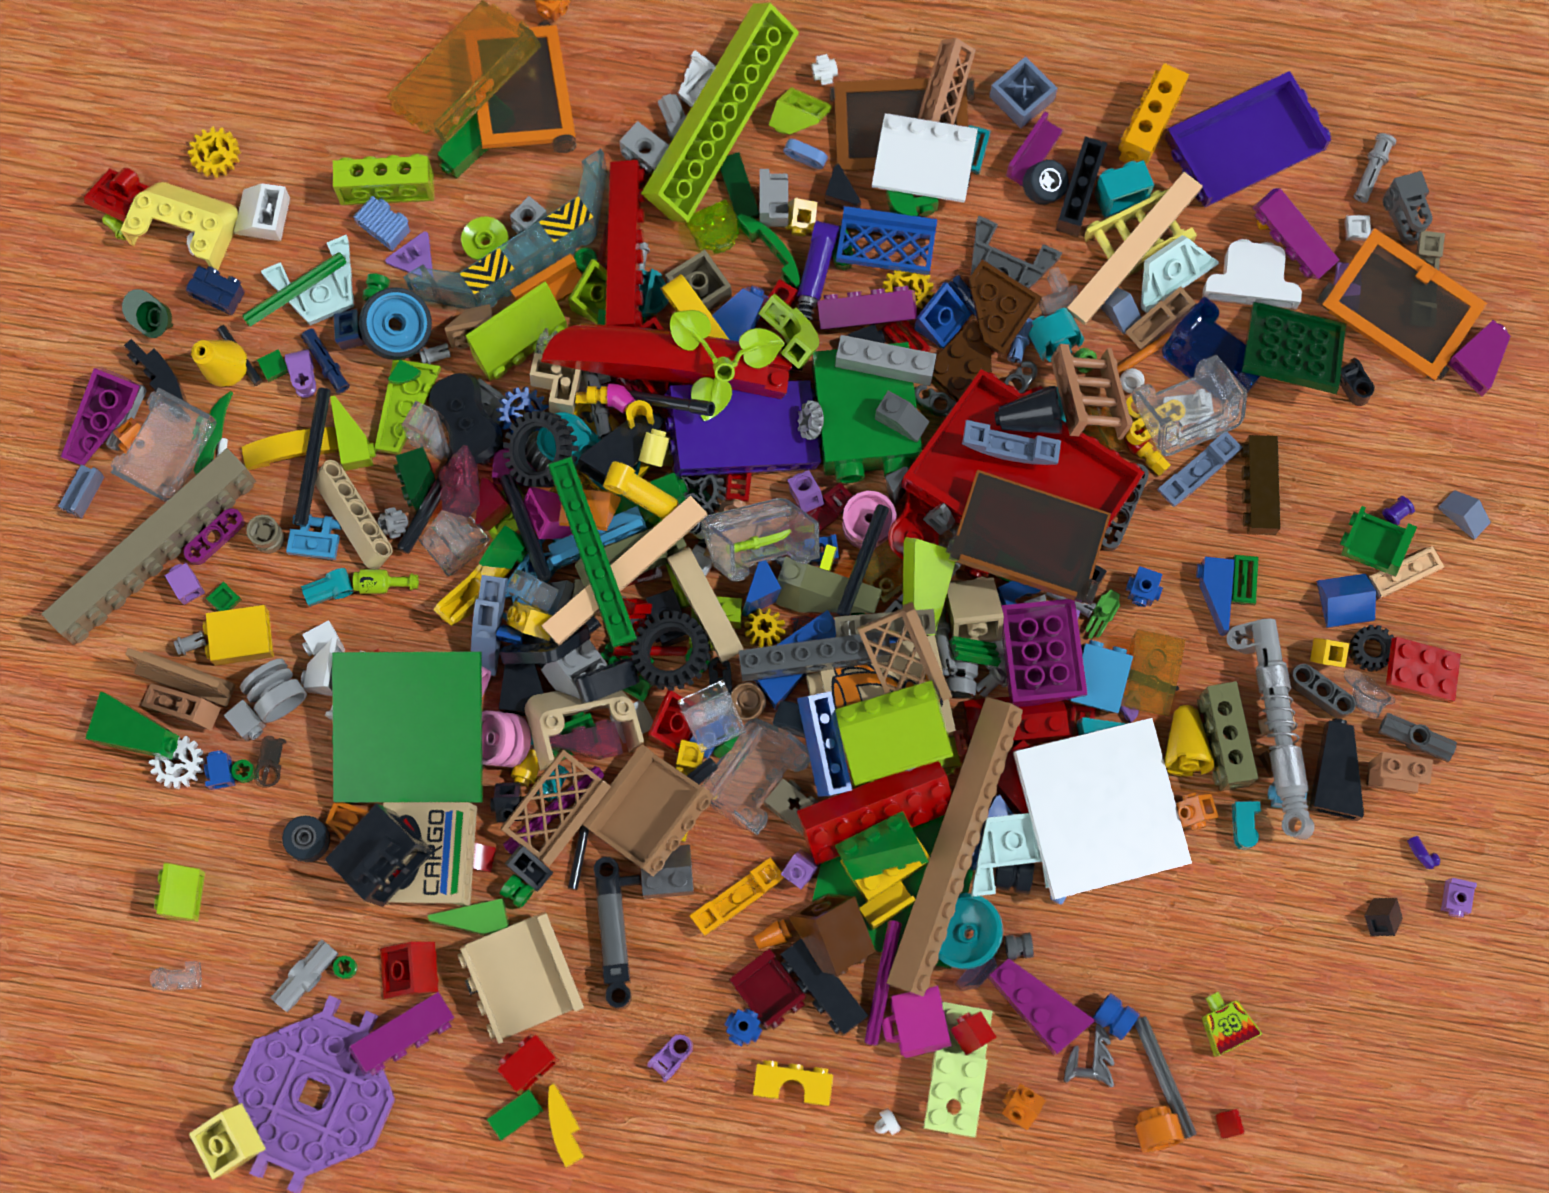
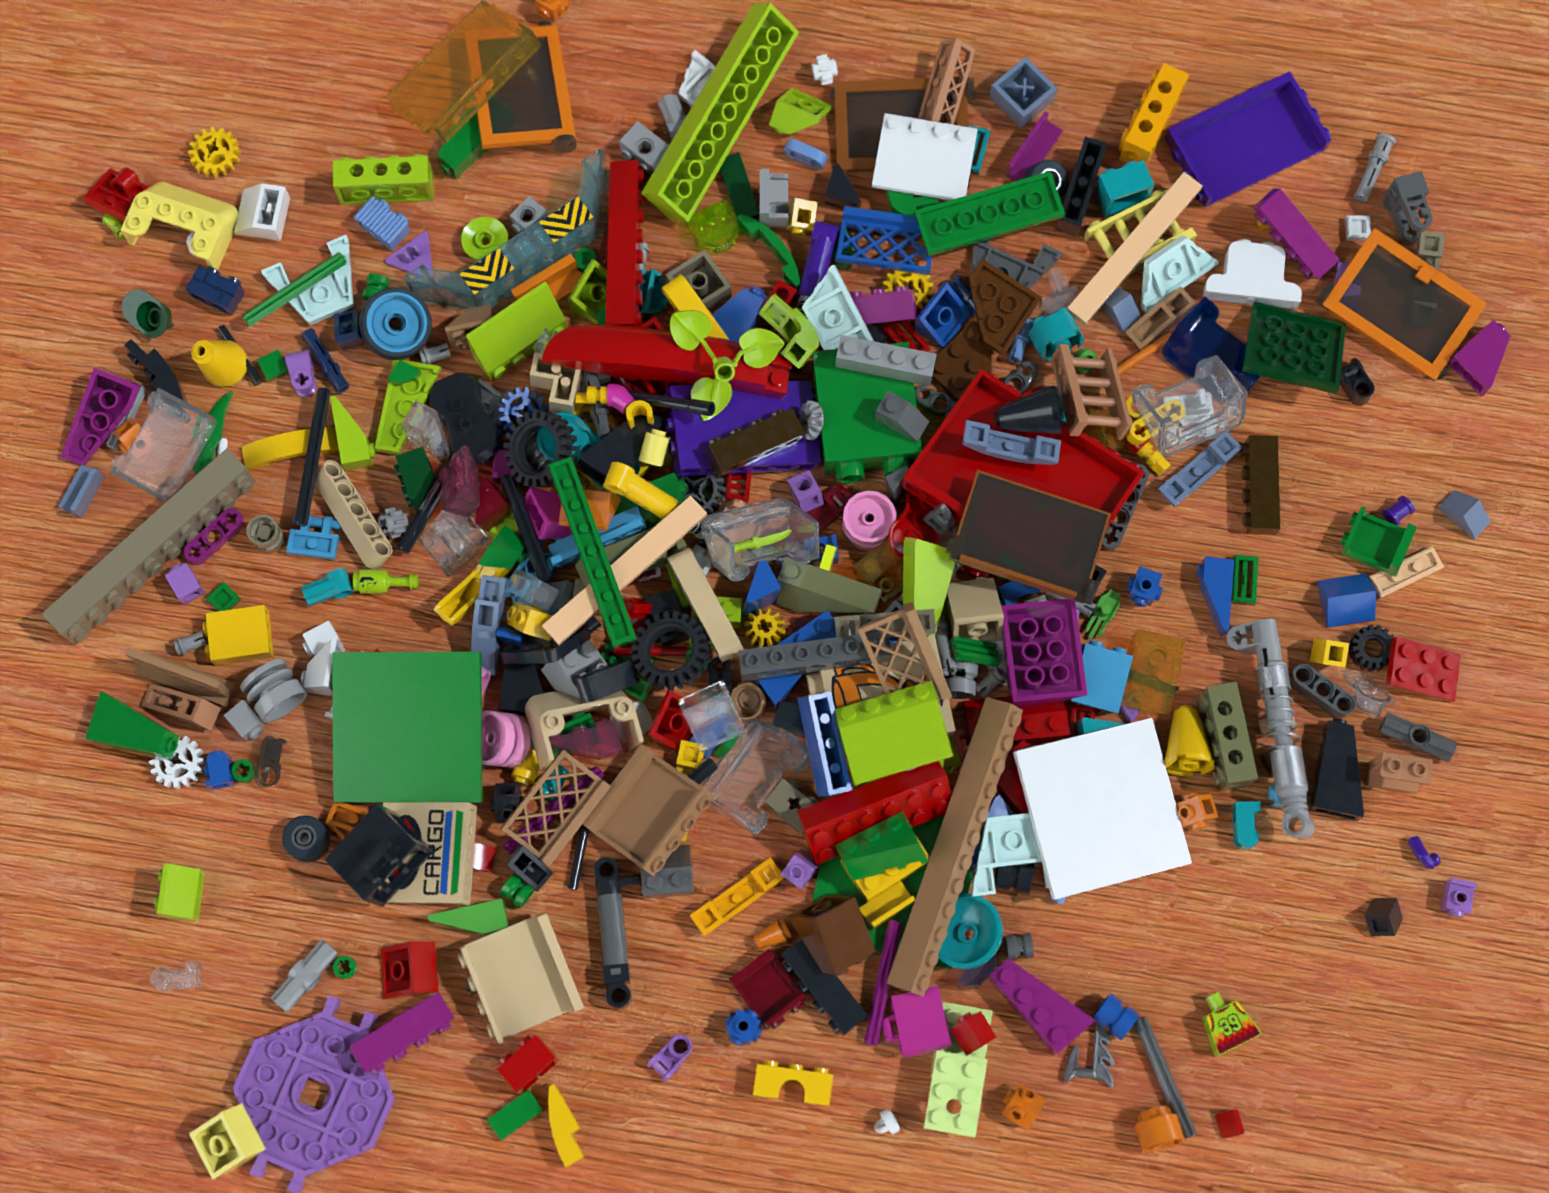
(754, 442): none -> dark brown brick
(834, 312): none -> light aqua wing
(862, 561): black axle -> none
(989, 213): none -> green plate
(1131, 379): white tile -> none

